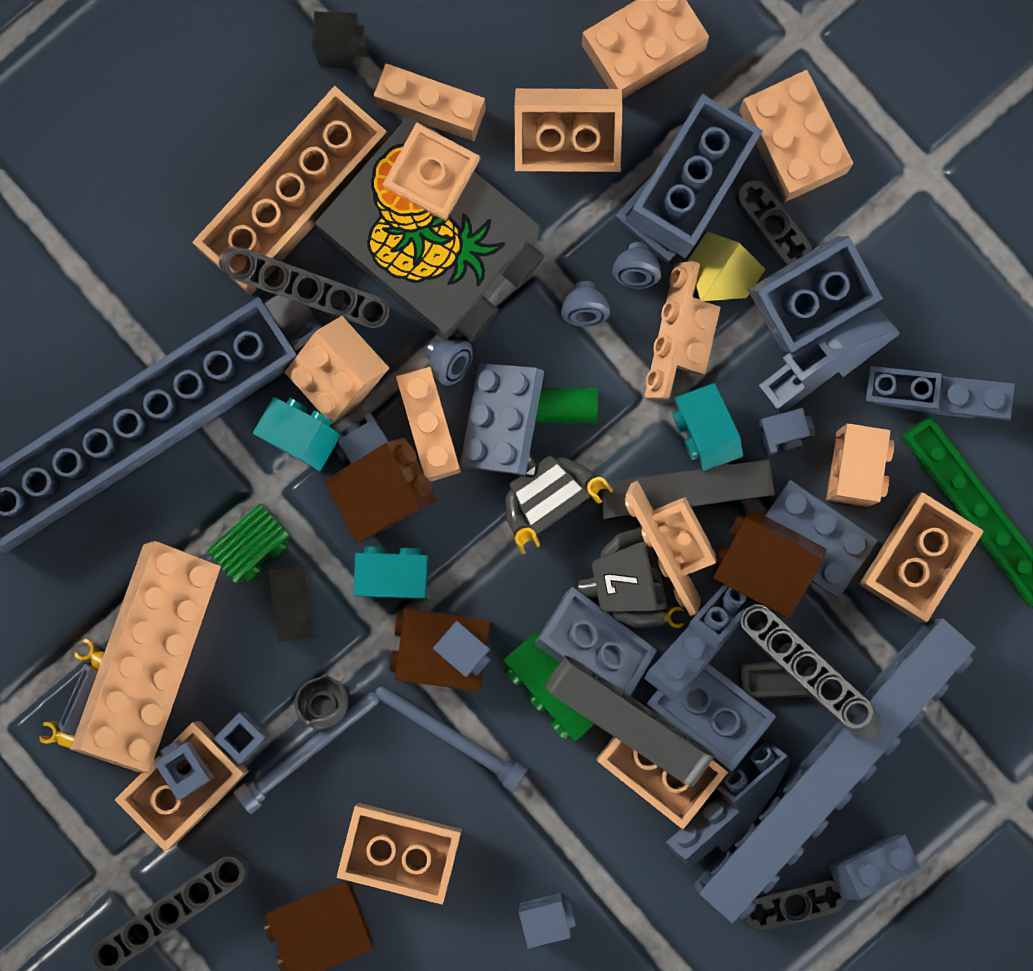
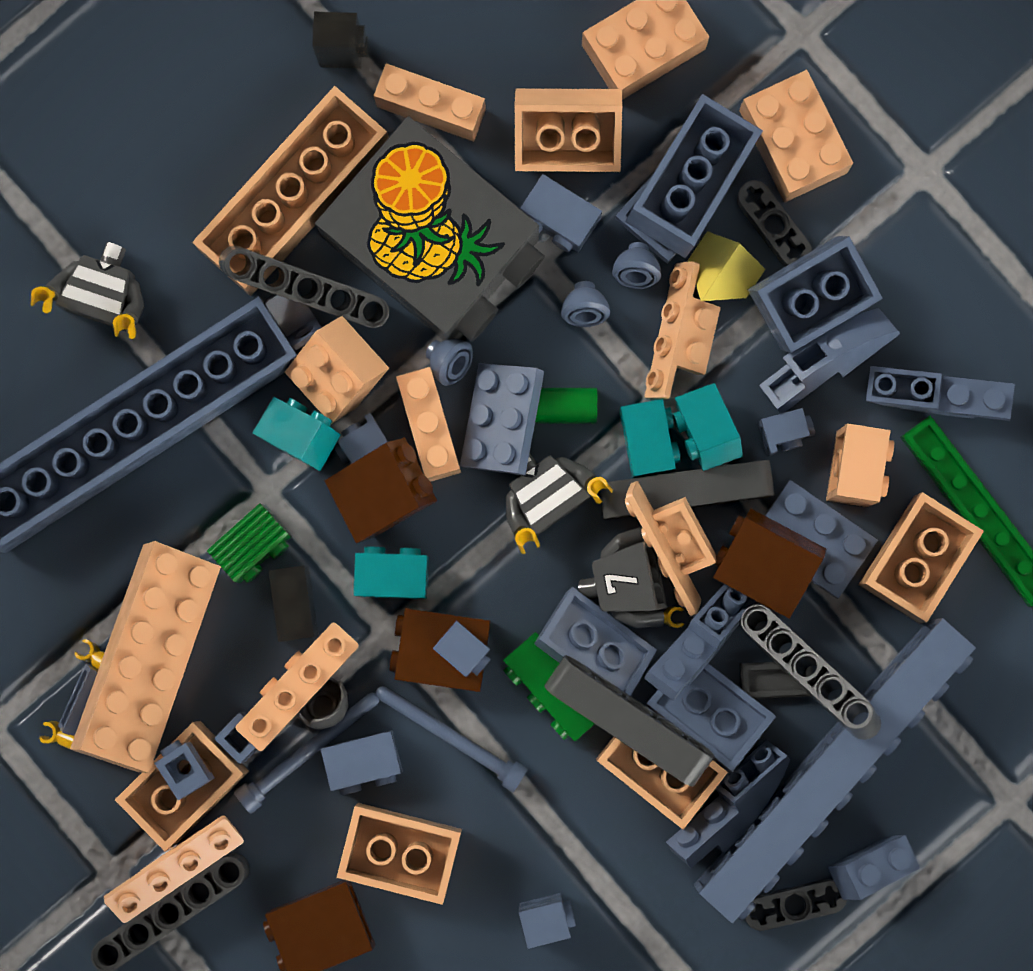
(96, 291): none -> torso
(173, 869): none -> light nougat bracket
(302, 680): none -> light nougat bracket
(362, 761): none -> sand blue brick
(431, 171): light nougat tile -> none
(561, 214): none -> sand blue brick
(648, 438): none -> teal brick

